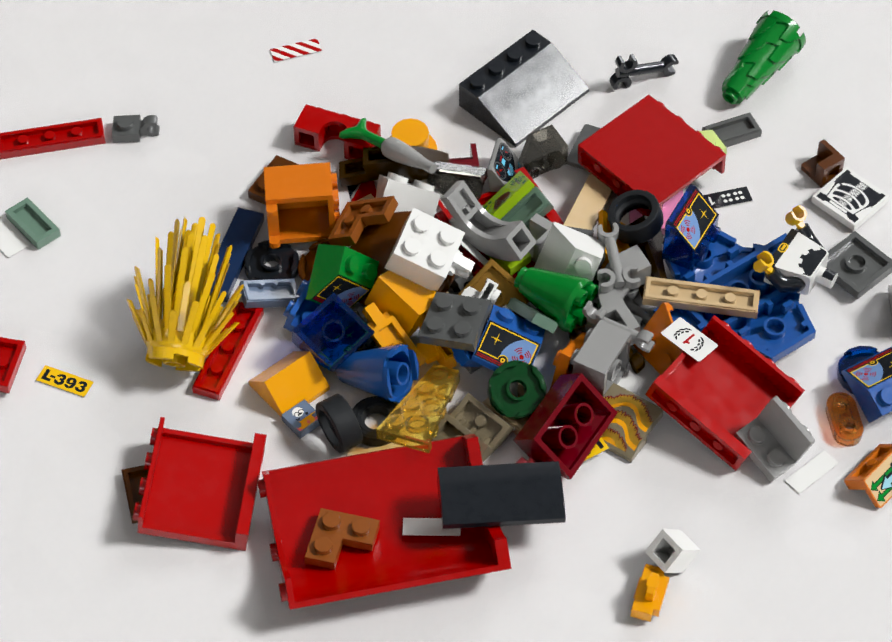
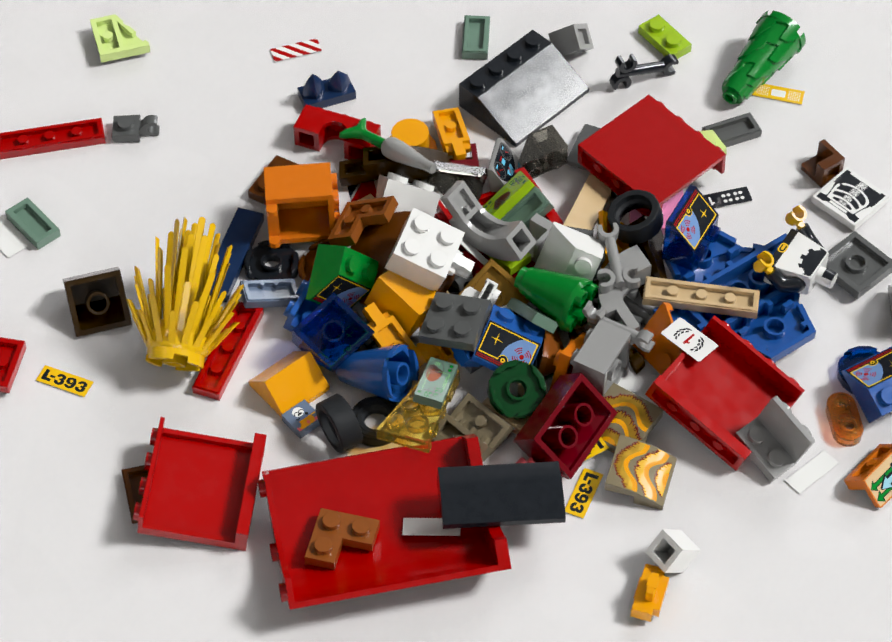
(97, 301): none -> dark brown slope
(116, 39): none -> yellowish green wing
(327, 92): none -> dark blue tile
(435, 383): none -> sand green tile
(452, 132): none -> light orange hinge
(475, 37): none -> sand green tile
(550, 346): none -> dark orange slope
(572, 39): none -> light grey panel
(583, 493): none -> yellow sticker
(641, 472): none -> slope
(664, 37): none -> lime plate
(780, 93): none -> yellow sticker

